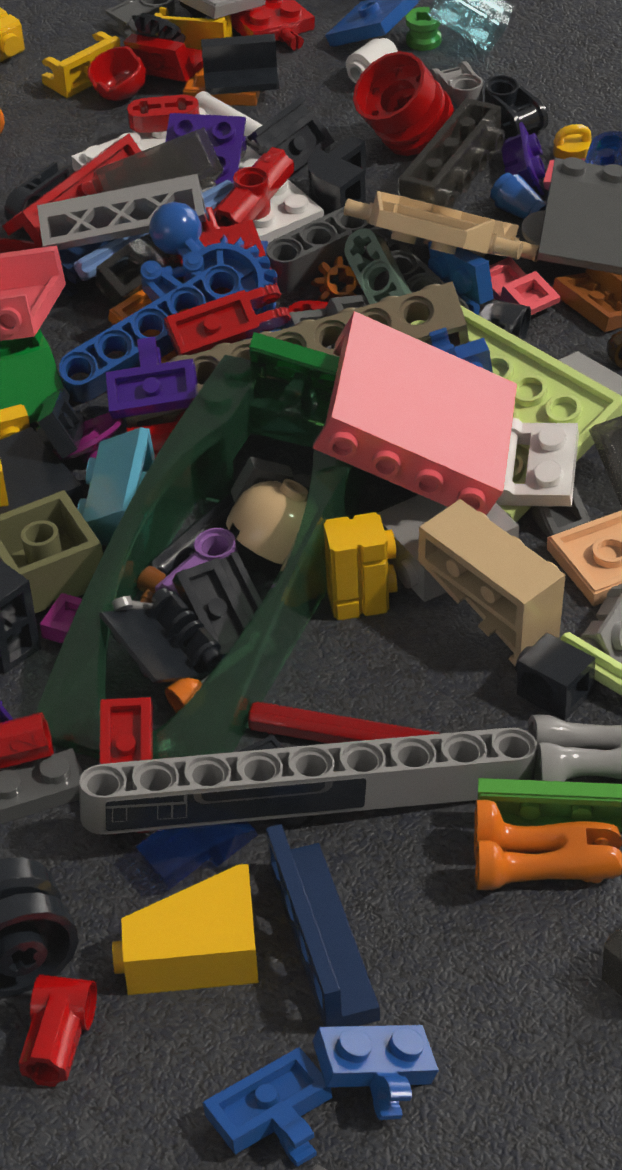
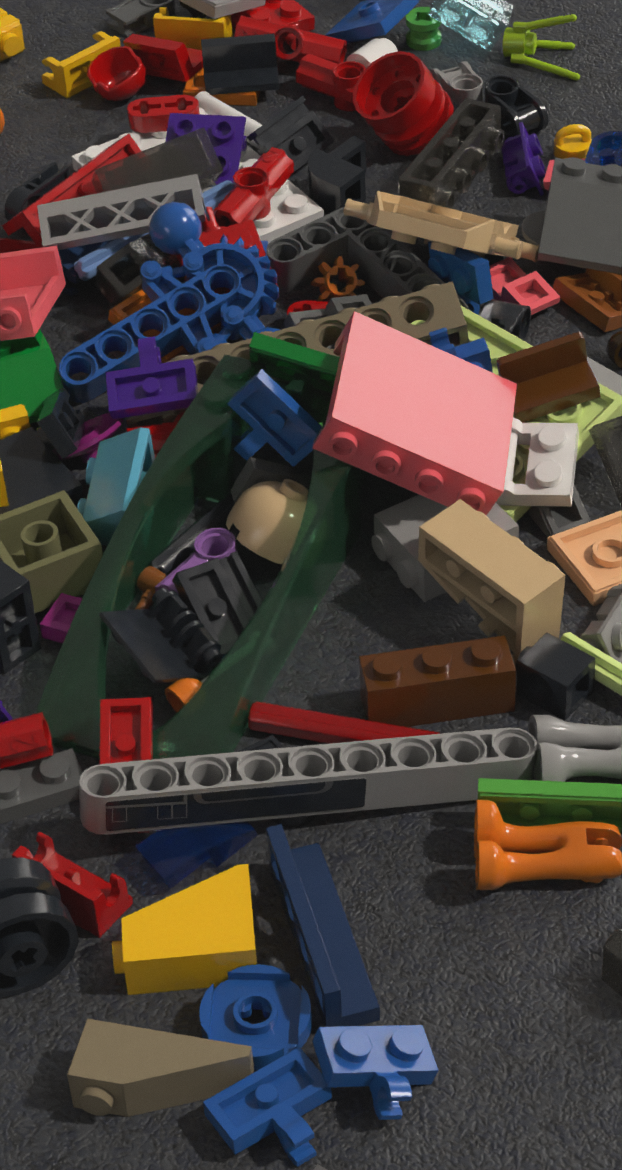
(58, 1015): red piece -> none
(90, 899): none -> red hinge
(126, 602): light grey hinge -> none
(147, 1070): none -> dark tan slope
(155, 27): black gear -> none
(225, 320): red hinge -> none
(262, 989): none -> blue plate
(273, 419): none -> blue plate
(308, 42): none -> red piece
(330, 79): none -> red piece
(358, 565): yellow brick -> none
(368, 271): sand green beam -> none
(438, 682): none -> reddish brown brick
(516, 196): blue cone -> none
(520, 42): none -> lime plant
(550, 377): none -> reddish brown panel

